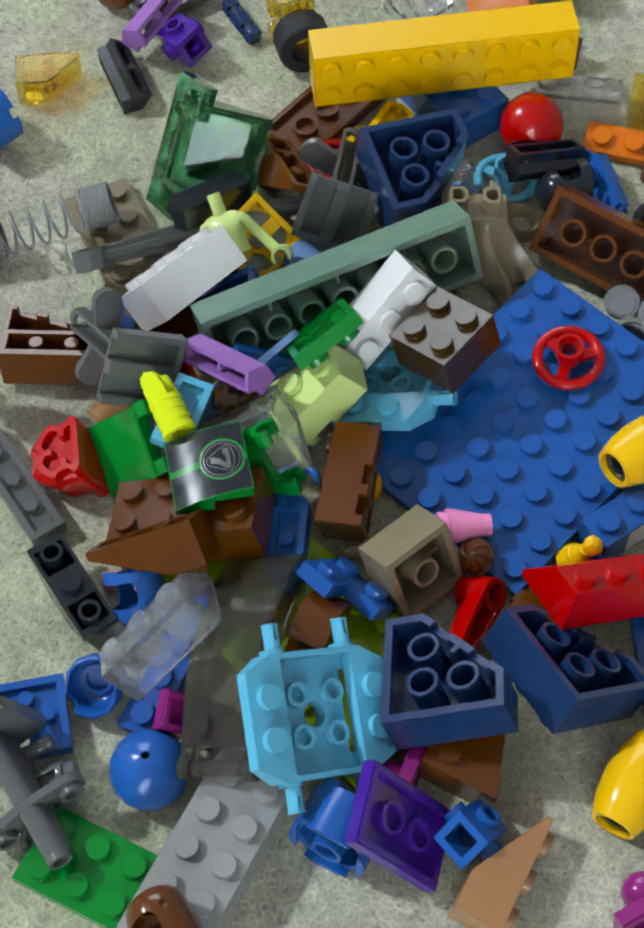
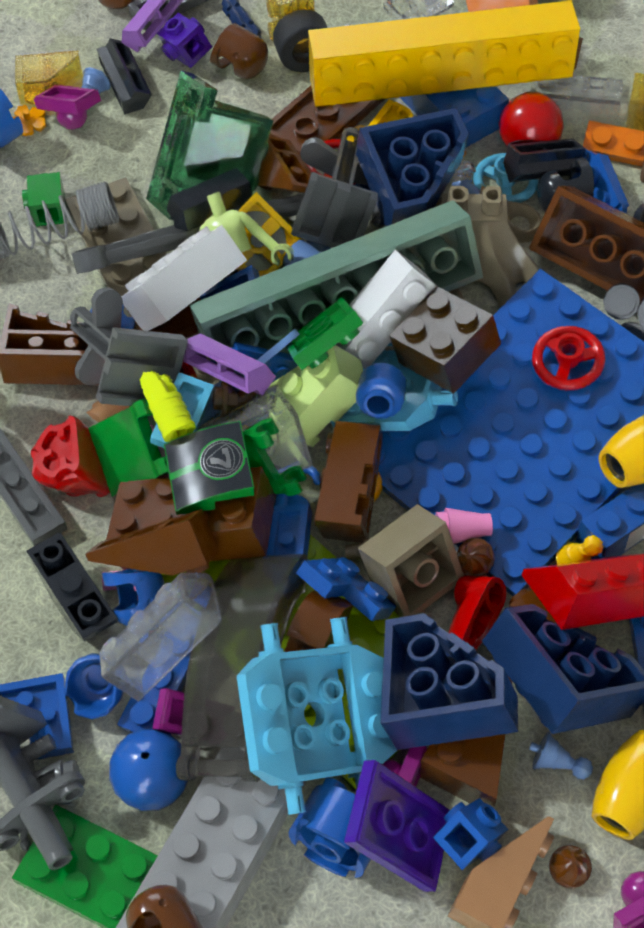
(30, 120): none -> light orange plant
(46, 188): none -> green brick
(68, 103): none -> magenta tile
(95, 80): none -> medium blue piece
(242, 49): none -> reddish brown helmet
(381, 390): none -> blue head
(553, 756): none -> medium blue piece
(570, 866): none -> reddish brown plate

